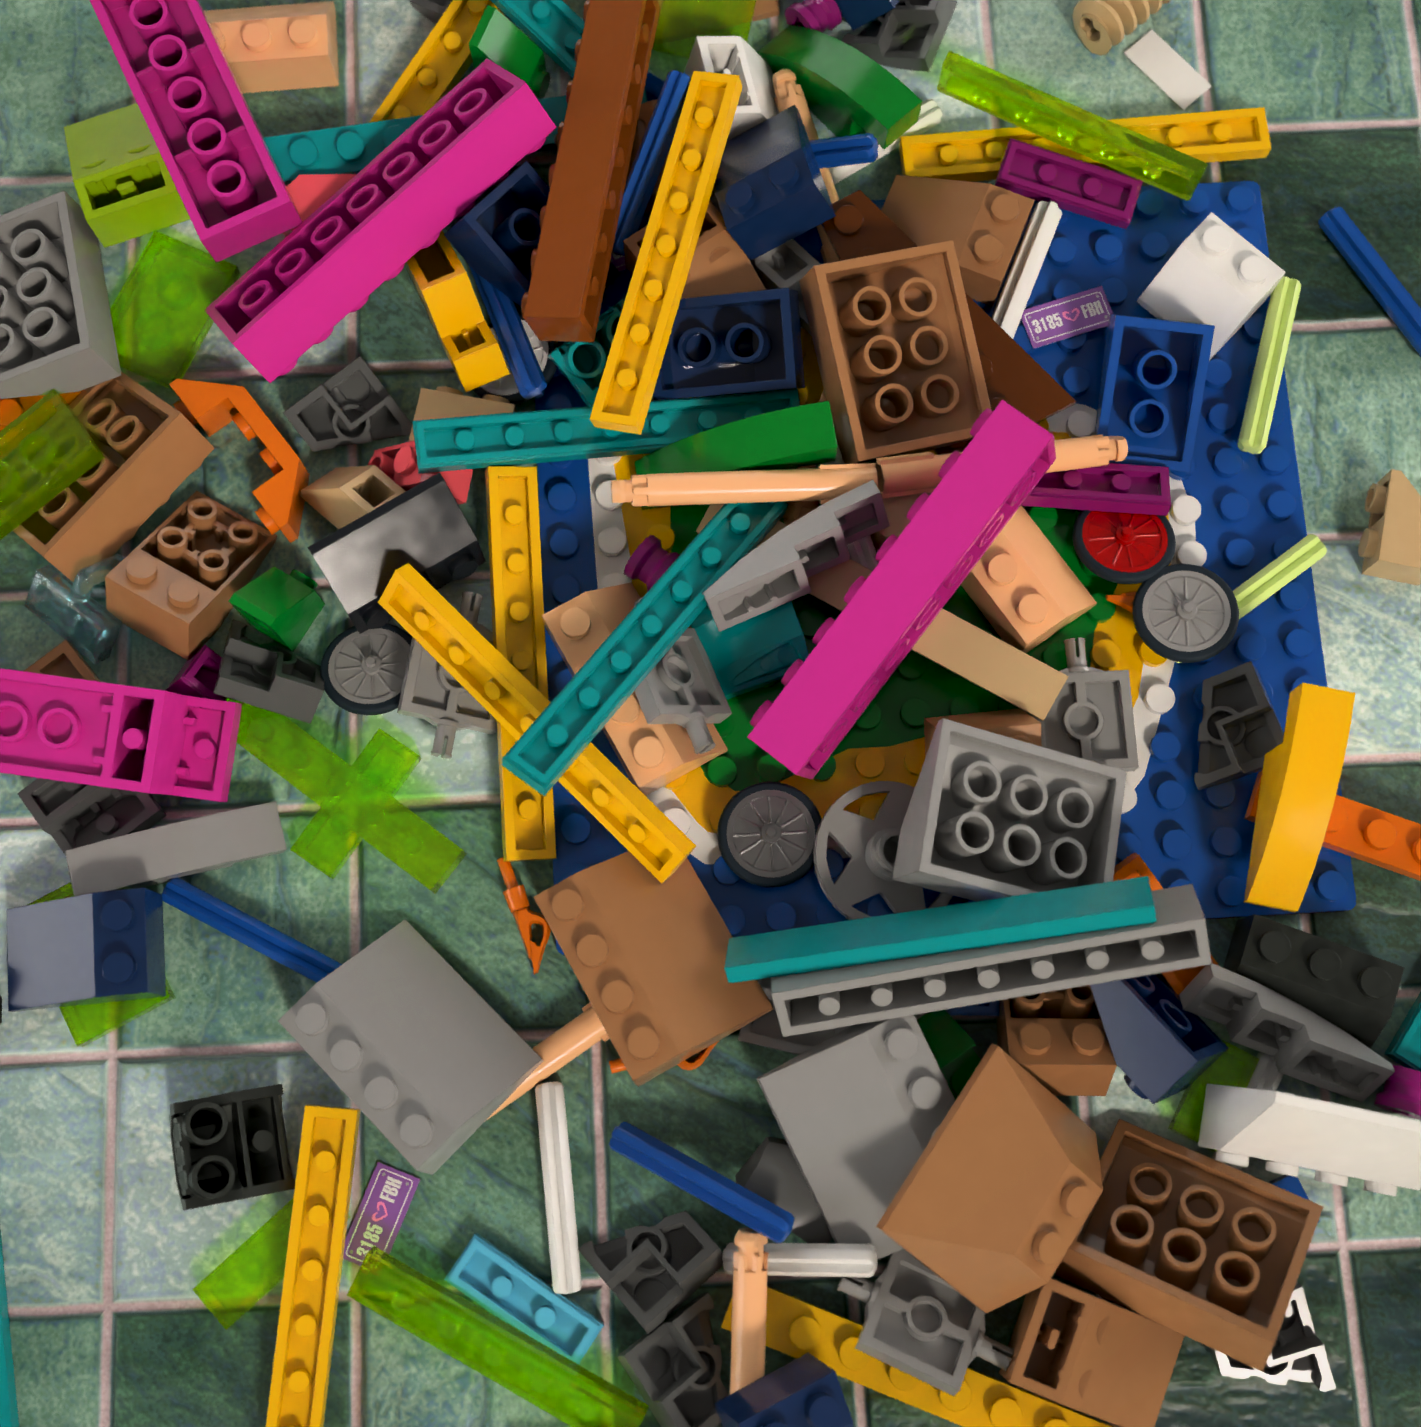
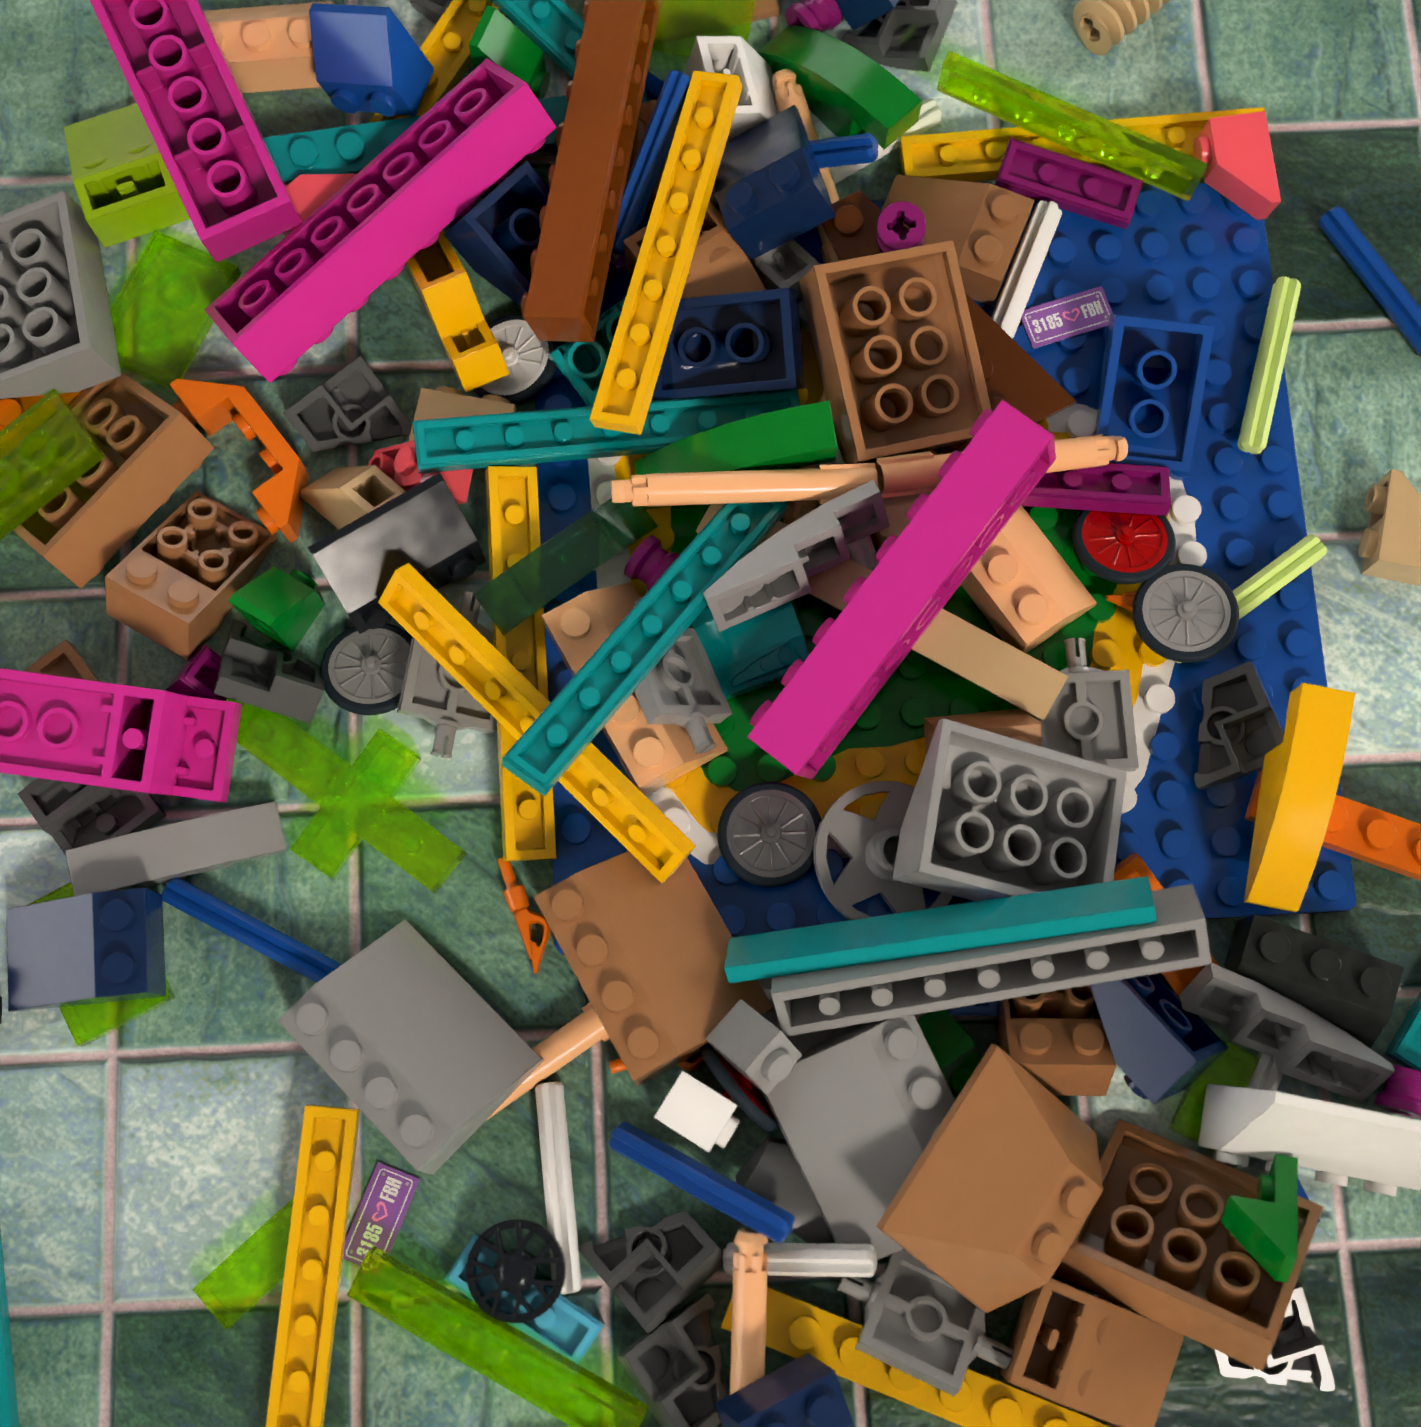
(72, 610): clear light blue plate -> none
(230, 1147): pearl dark grey slope -> none
(367, 60): none -> blue slope
(512, 339): blue axle -> none
(515, 1271): none -> black wheel
(563, 562): none -> clear green slope
(698, 1113): none -> white piece
(739, 1089): none -> black wheel
(754, 1047): none -> light grey brick
(900, 236): none -> magenta wheel
(1167, 69): white sticker -> none
(1212, 281): white slope -> none
(1240, 161): none -> coral slope
(1270, 1222): none -> green slope

